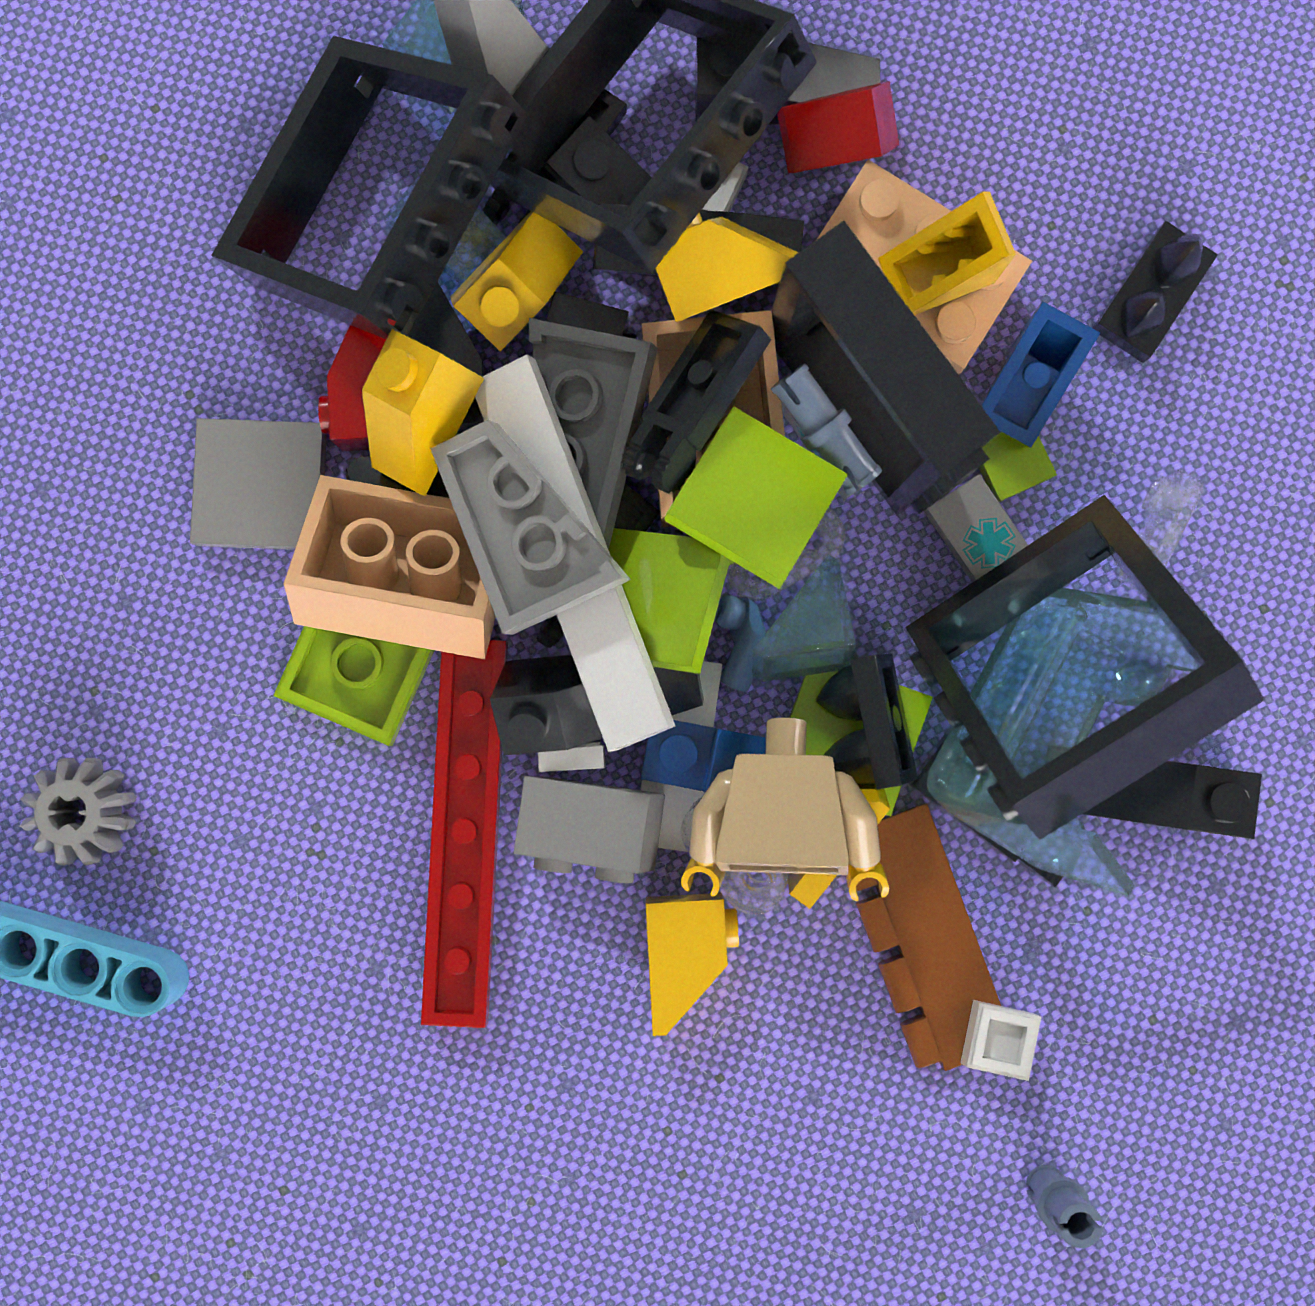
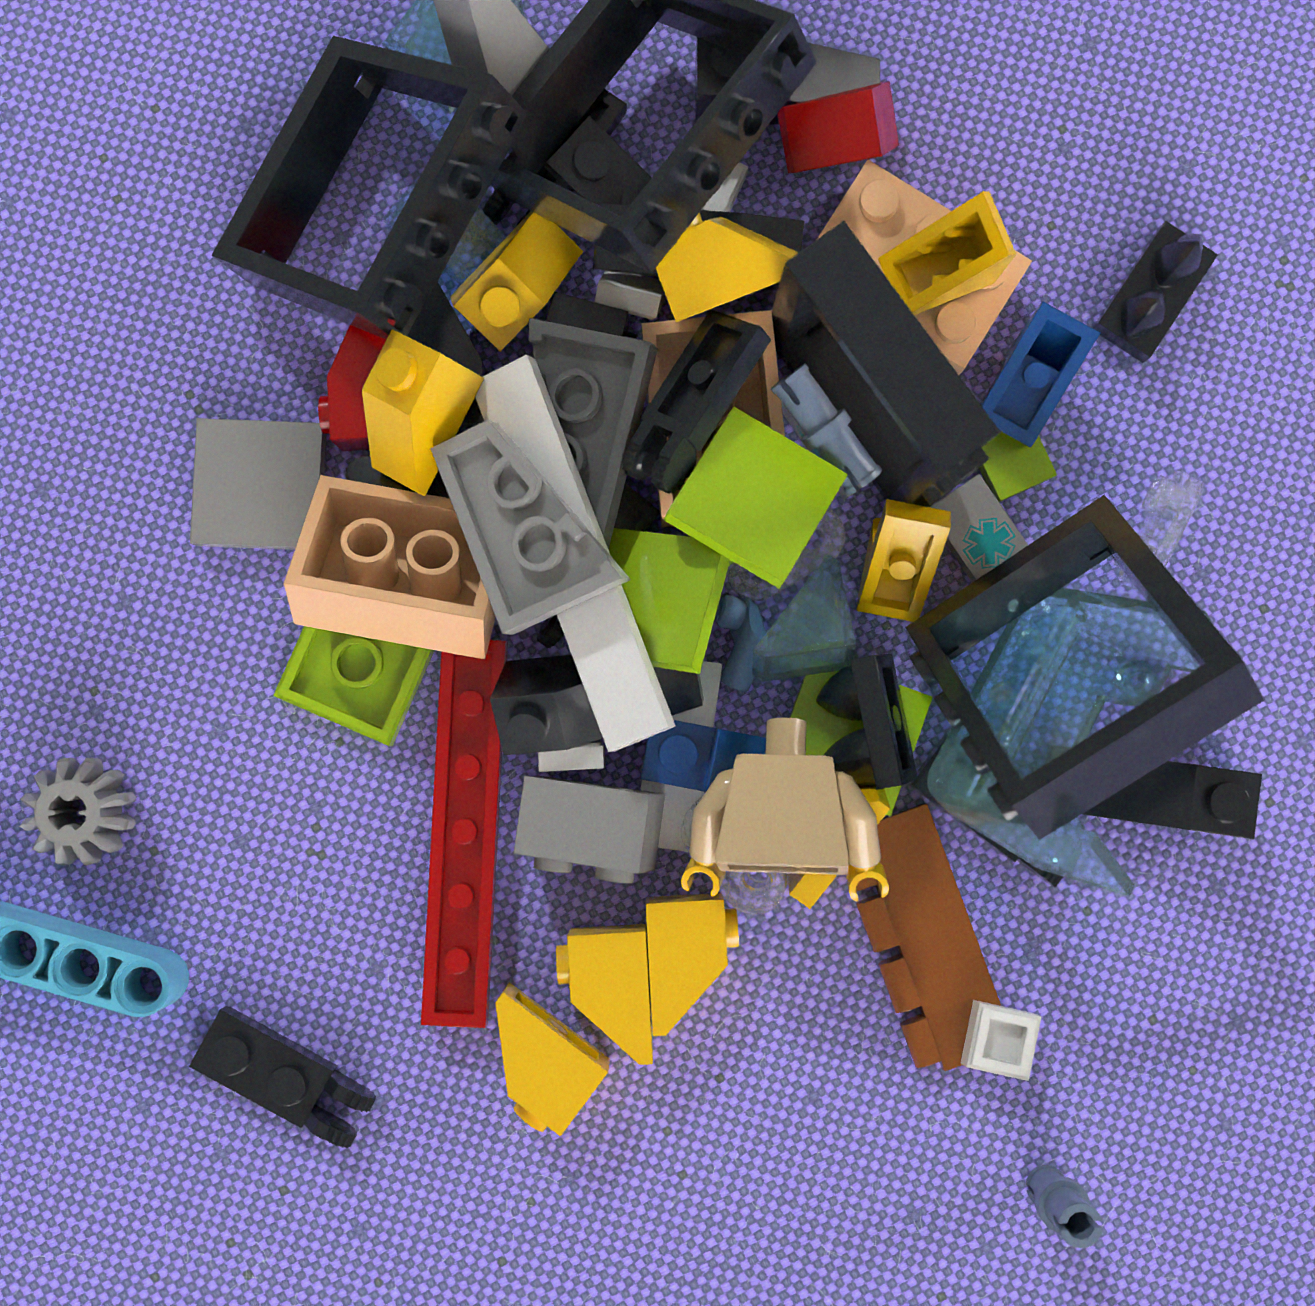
(279, 1075): none -> black hinge
(545, 1063): none -> yellow slope
(611, 983): none -> yellow slope
(631, 292): none -> white tile
(902, 559): none -> yellow slope

